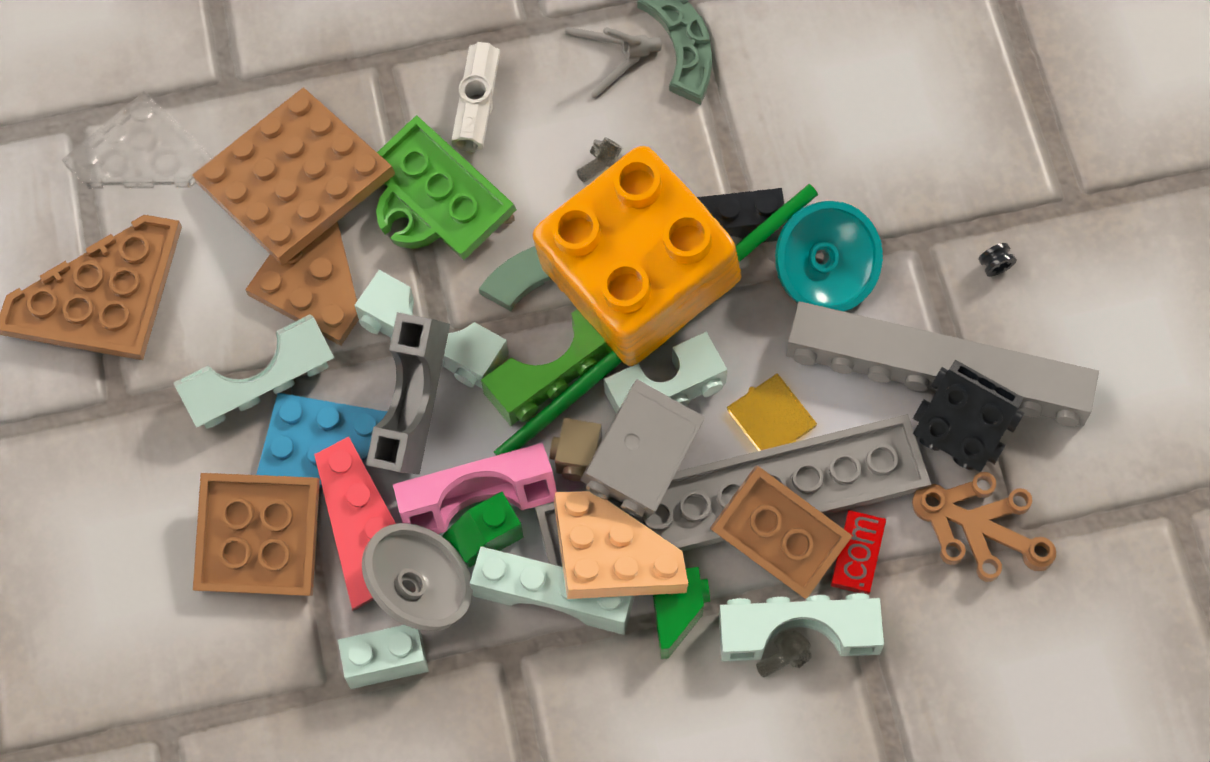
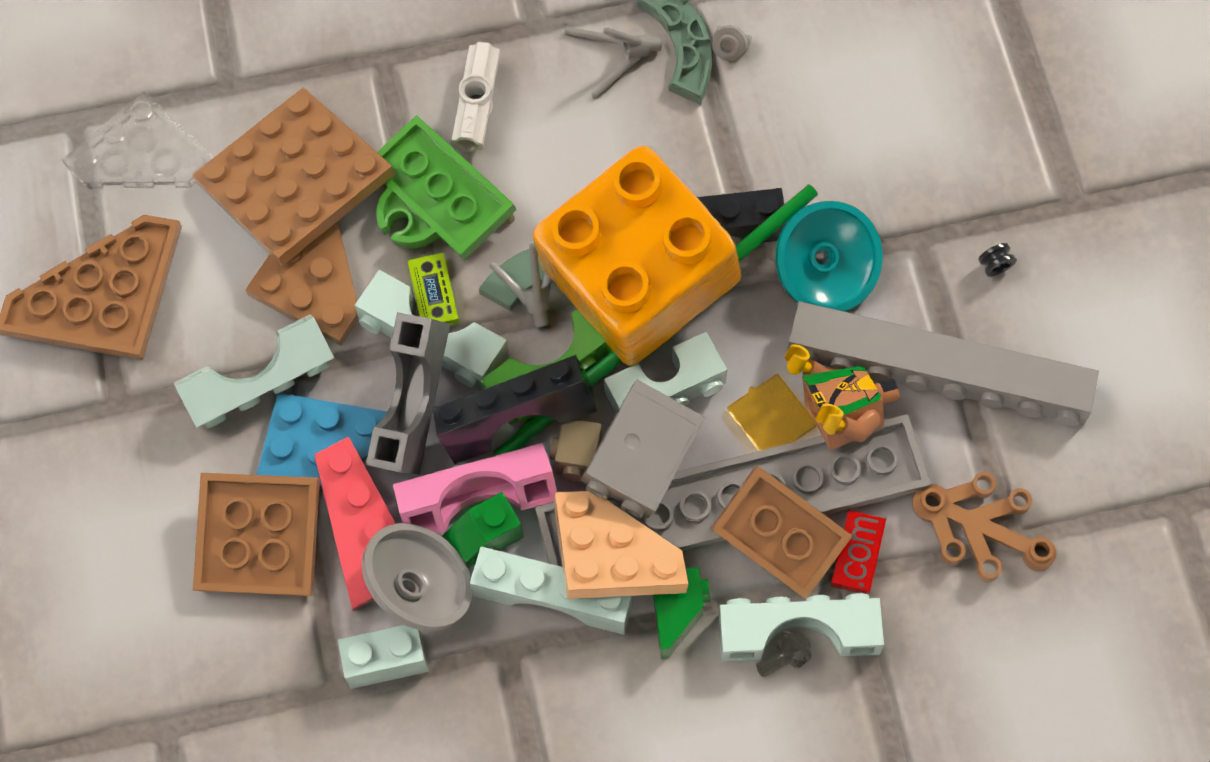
(433, 288): none -> lime tile
(534, 298): none -> light grey plant
(551, 391): none -> black arch
(606, 153): clear smoke plate -> none
(730, 42): none -> light grey plate
(841, 400): none -> torso
(967, 416): black brick -> none

